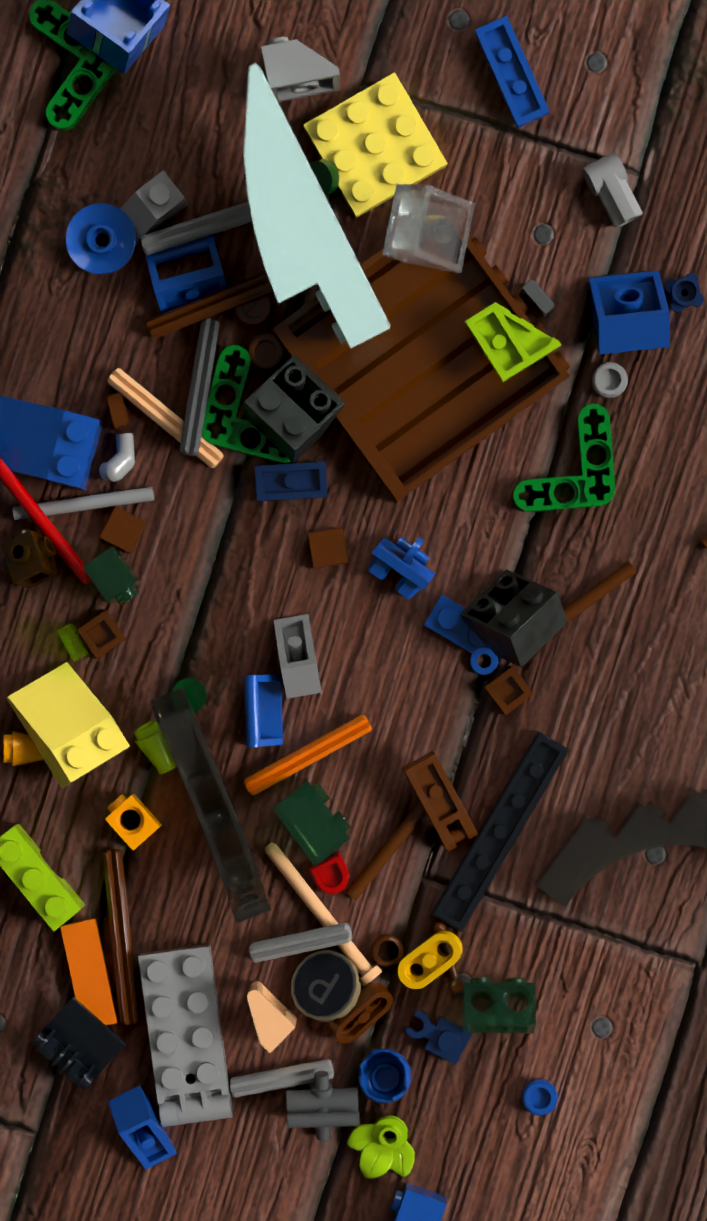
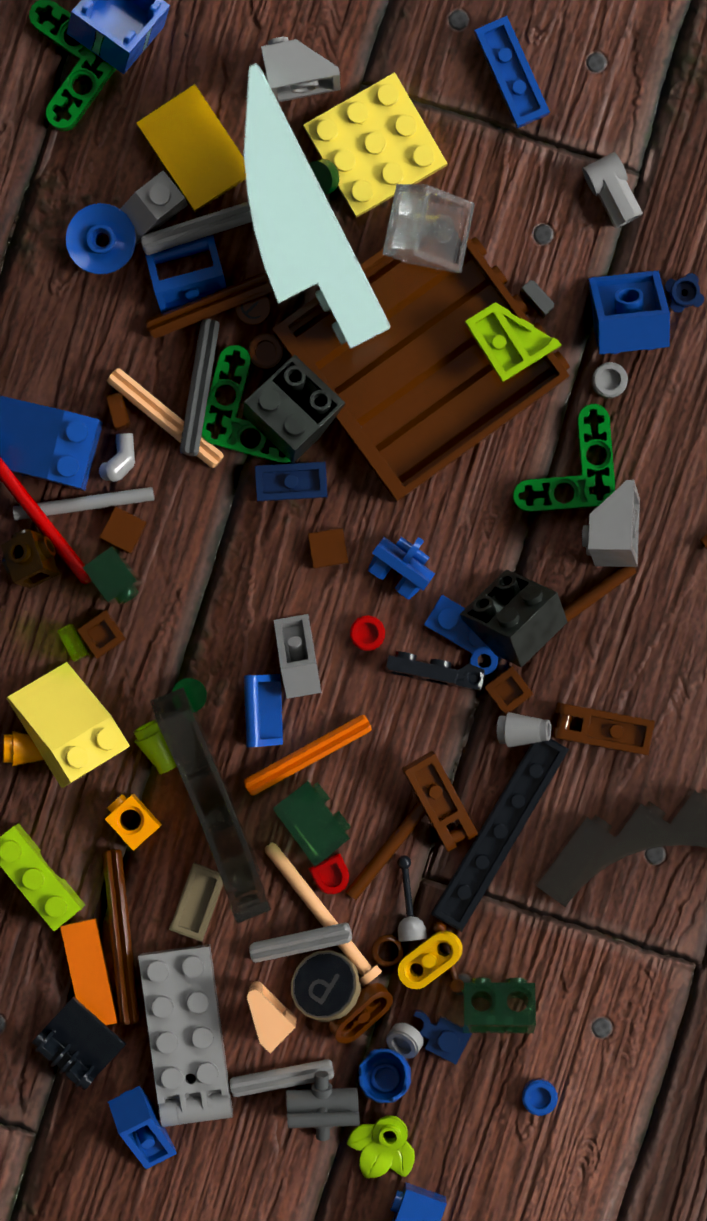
(194, 148): none -> yellow tile
(197, 902): none -> dark tan tile
(367, 633): none -> red tile
(404, 1040): none -> light grey tile
(410, 927): none -> hinge
(436, 672): none -> black hinge
(522, 730): none -> light grey cone
(604, 729): none -> reddish brown plate
(614, 529): none -> light grey slope

